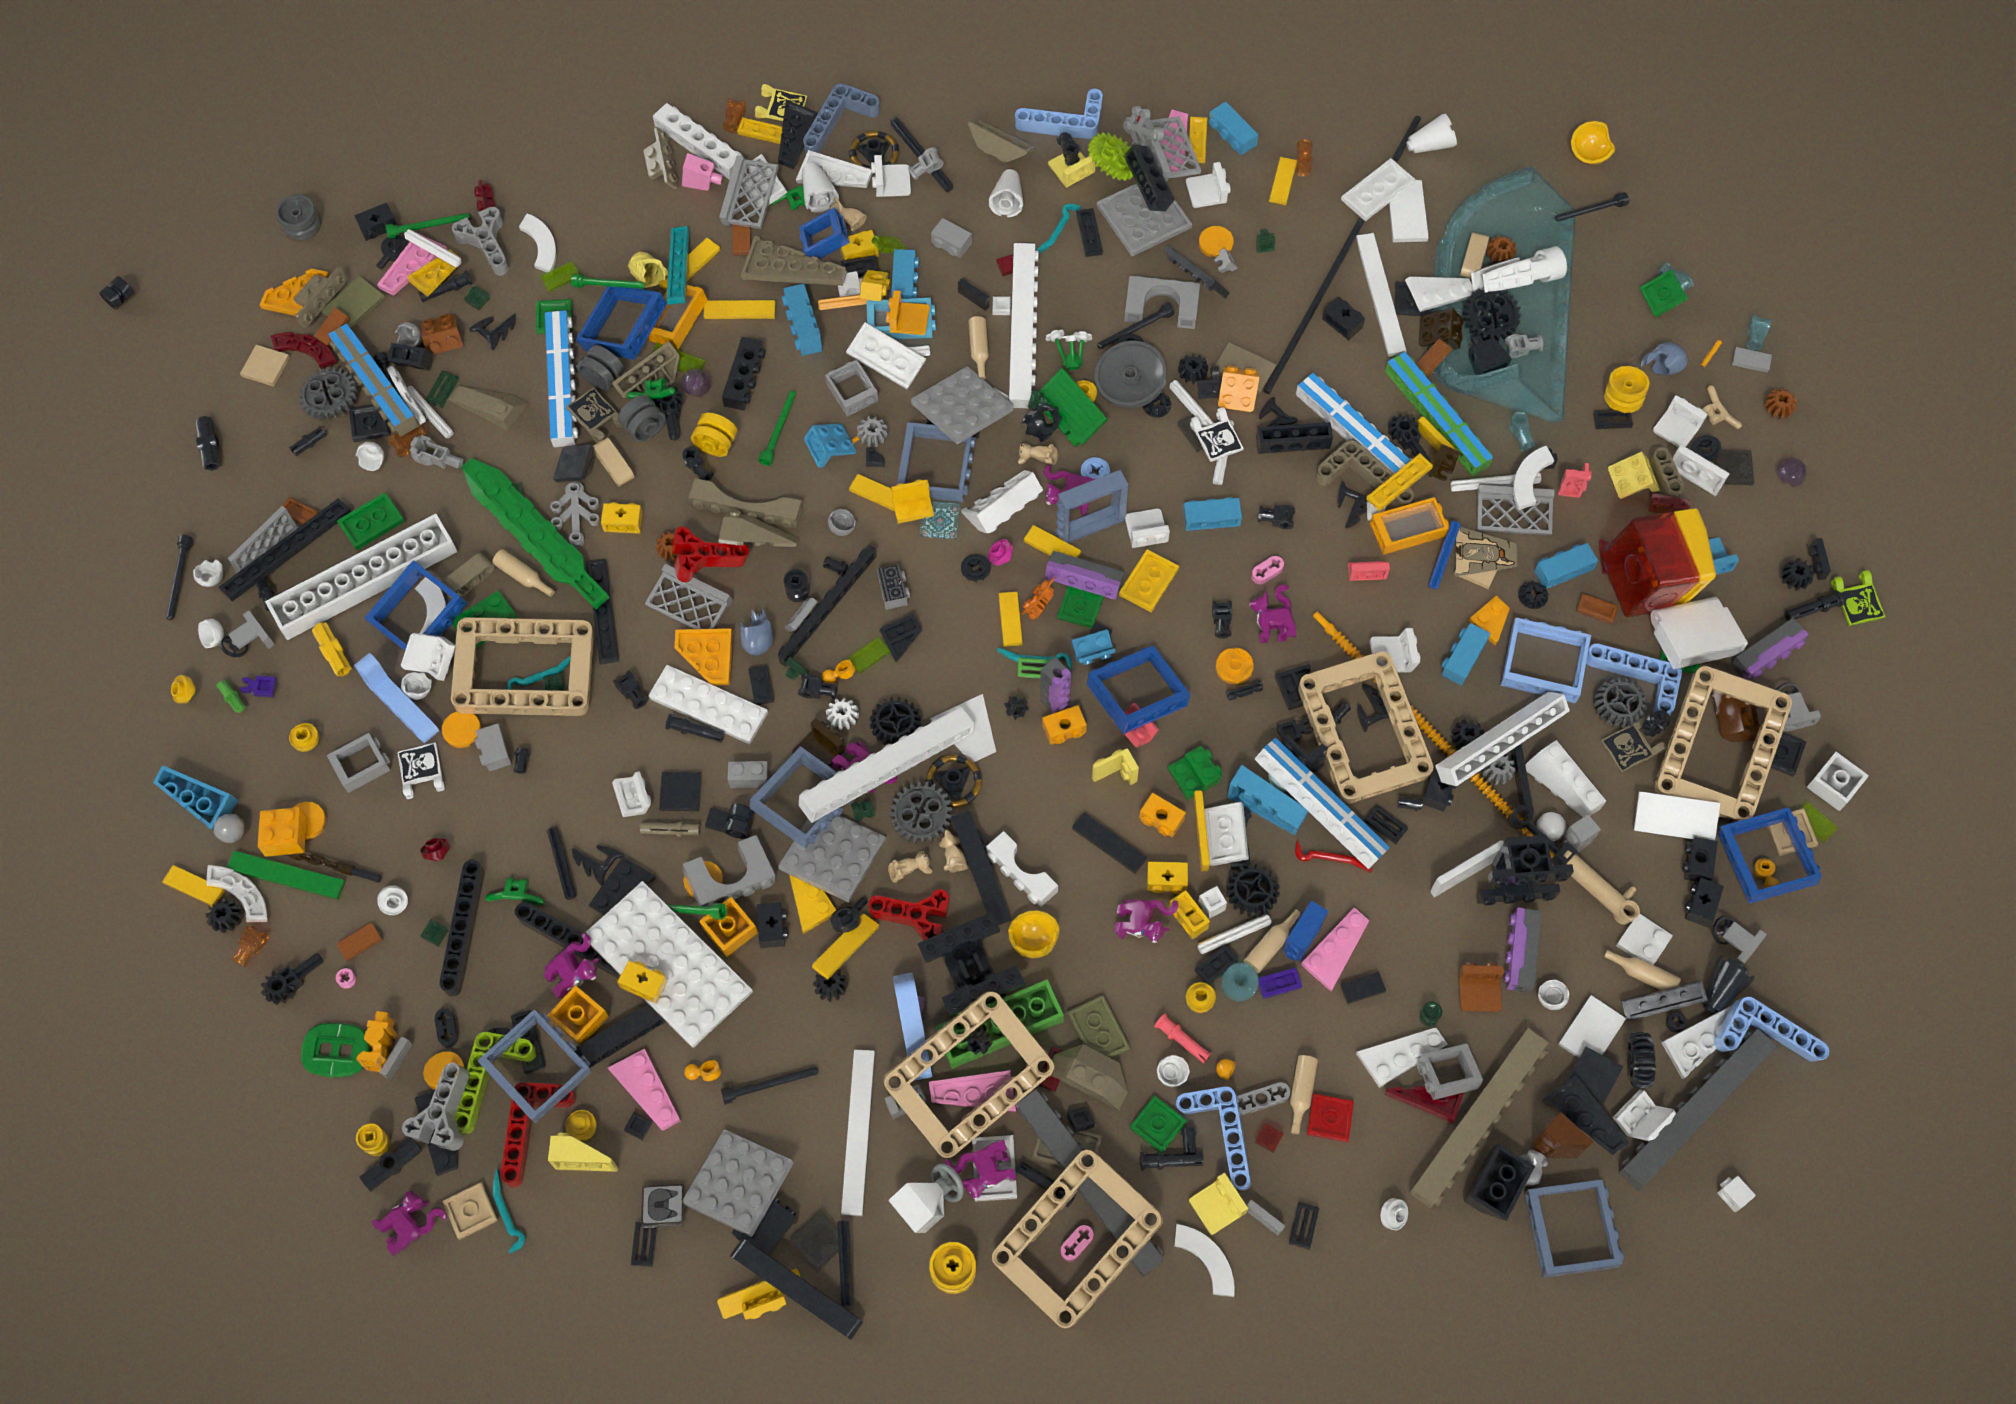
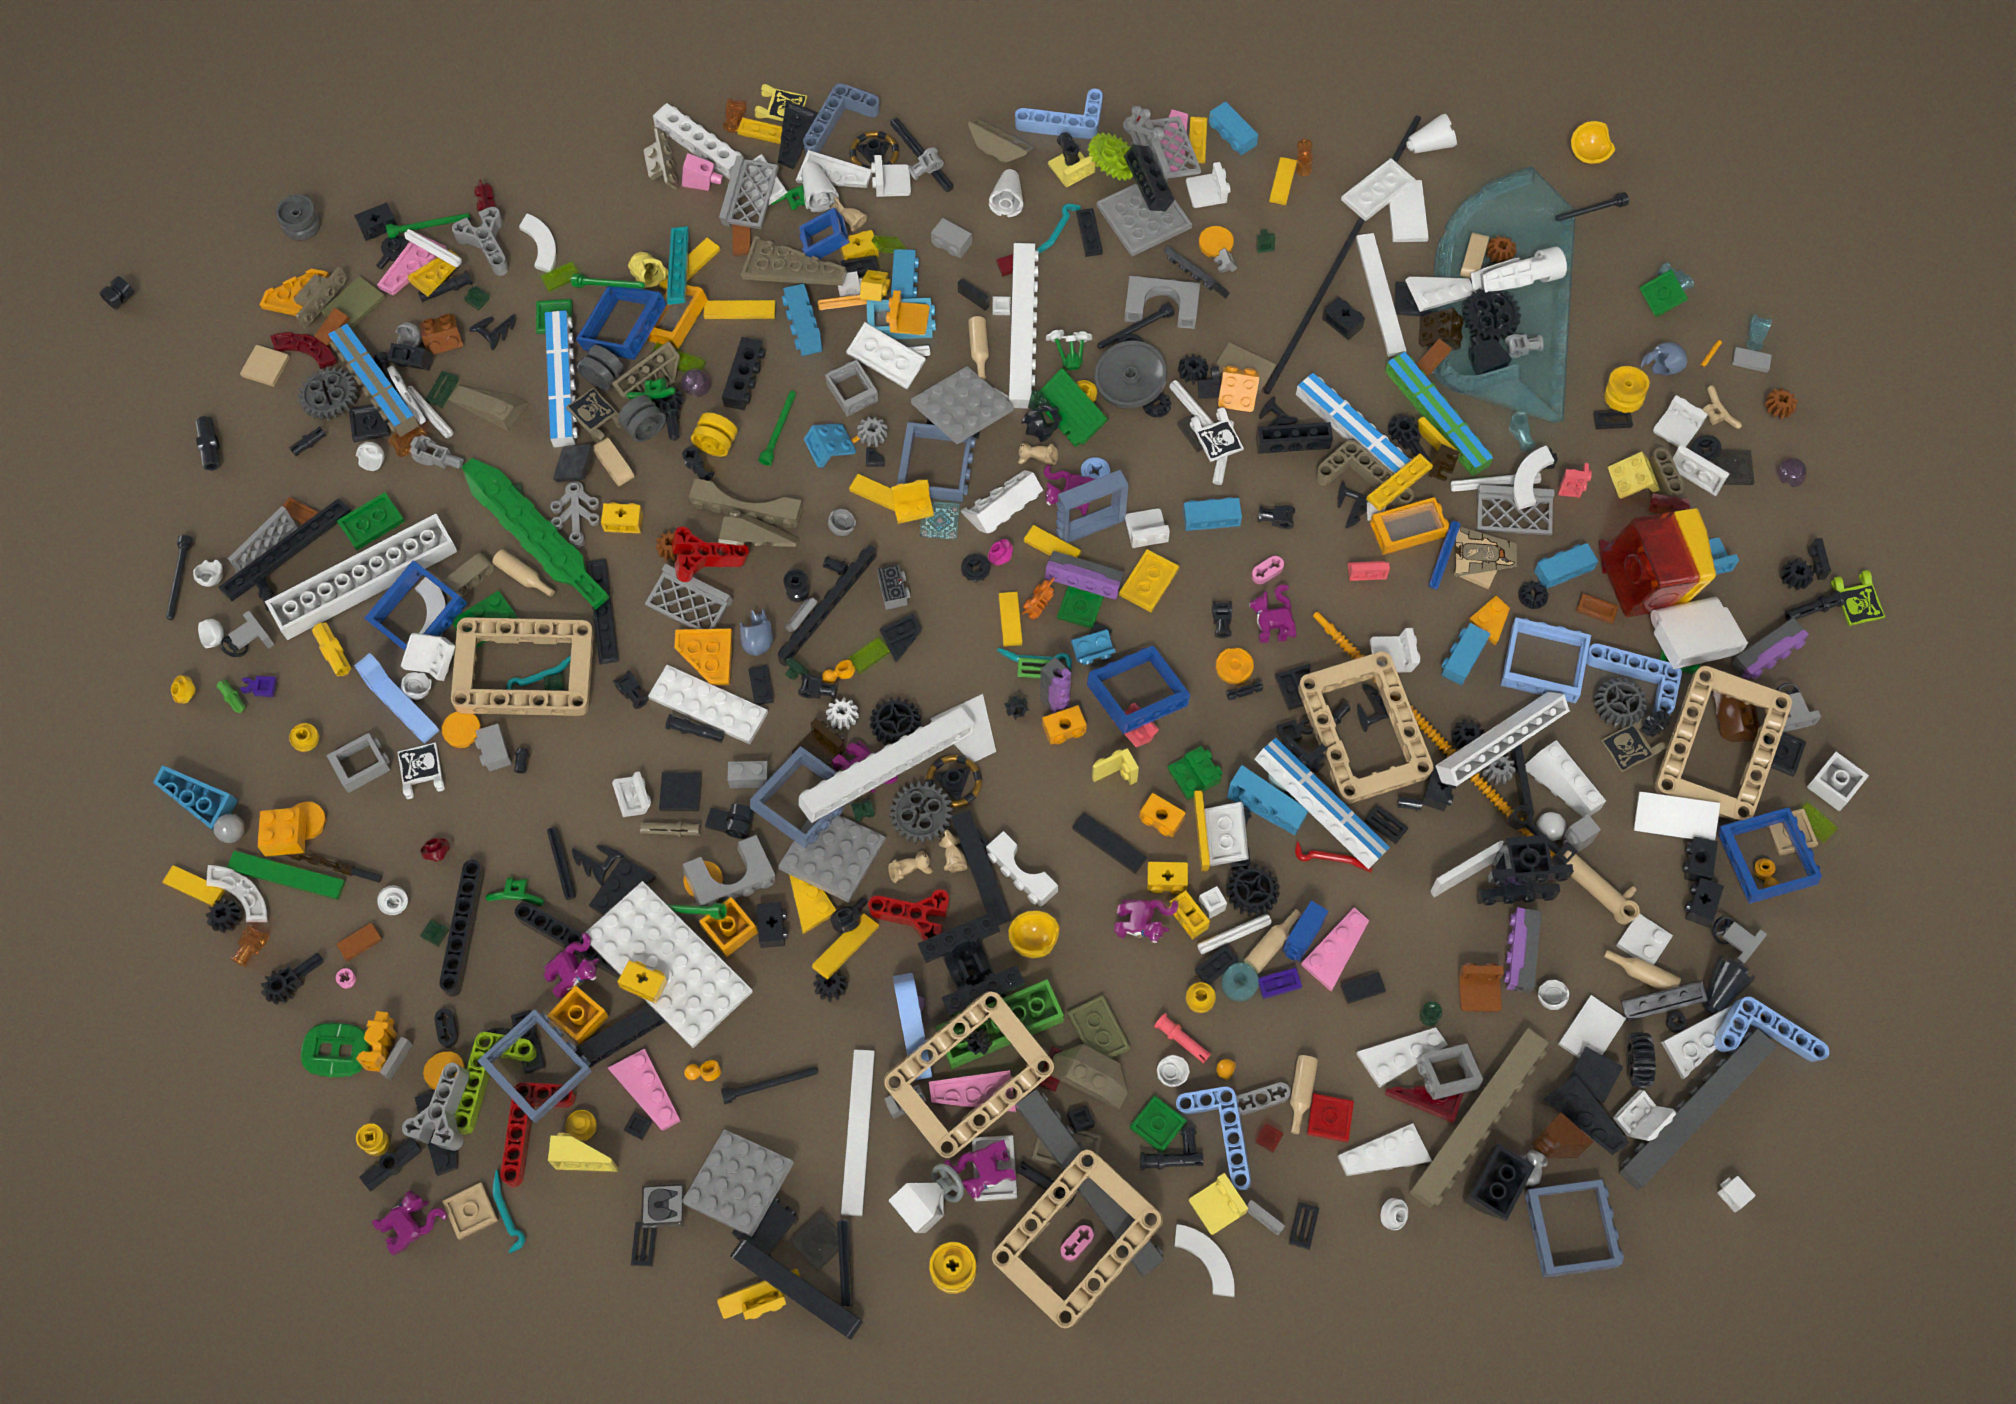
(1387, 1152): none -> white wing

